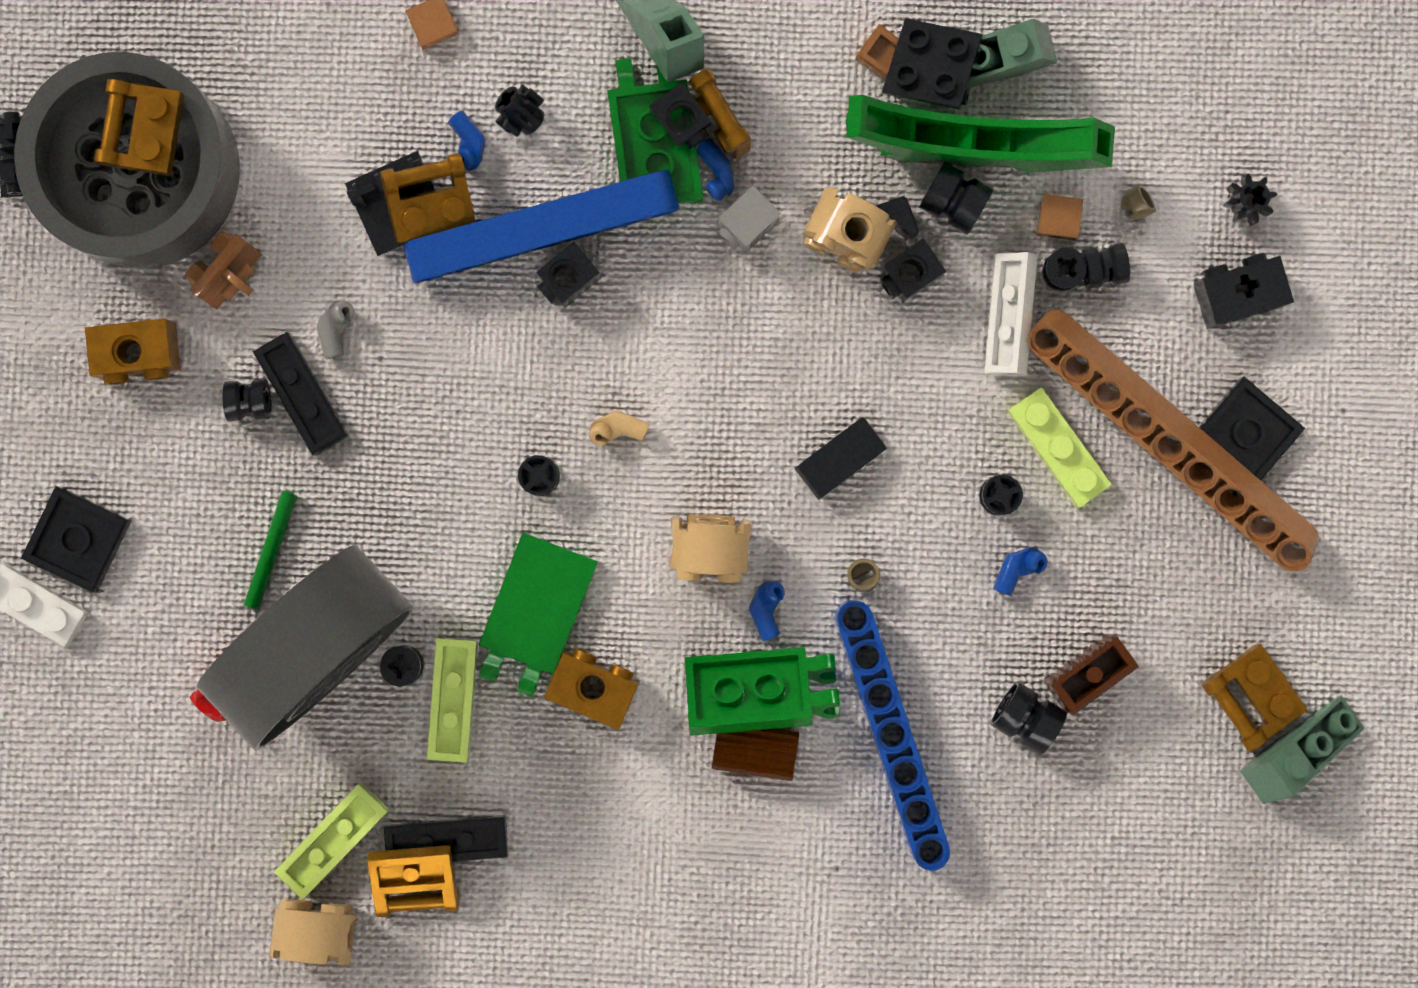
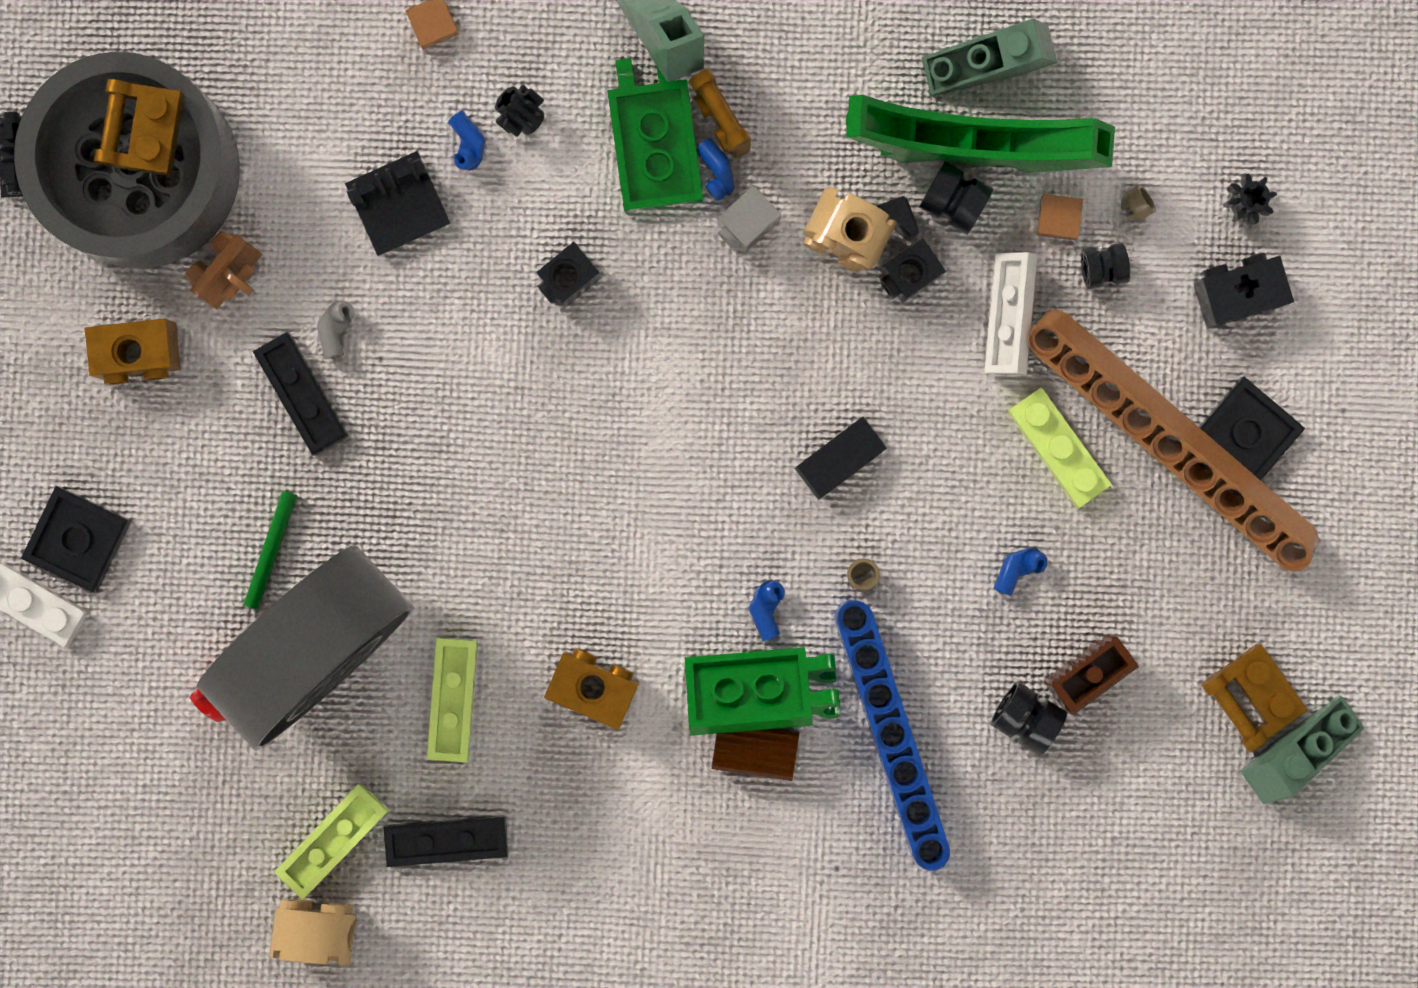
(247, 400): black wheel -> none
(409, 665): black wheel -> none
(412, 872): pearl gold plate -> none
(429, 211): pearl gold plate -> none
(533, 471): black wheel -> none
(535, 610): green tile -> none
(541, 226): blue beam -> none
(616, 424): tan arm -> none
(677, 99): black brick -> none
(710, 547): tan brick -> none
(878, 51): medium nougat tile -> none
(932, 64): black hinge -> none
(1007, 492): black wheel -> none
(1058, 275): black wheel -> none

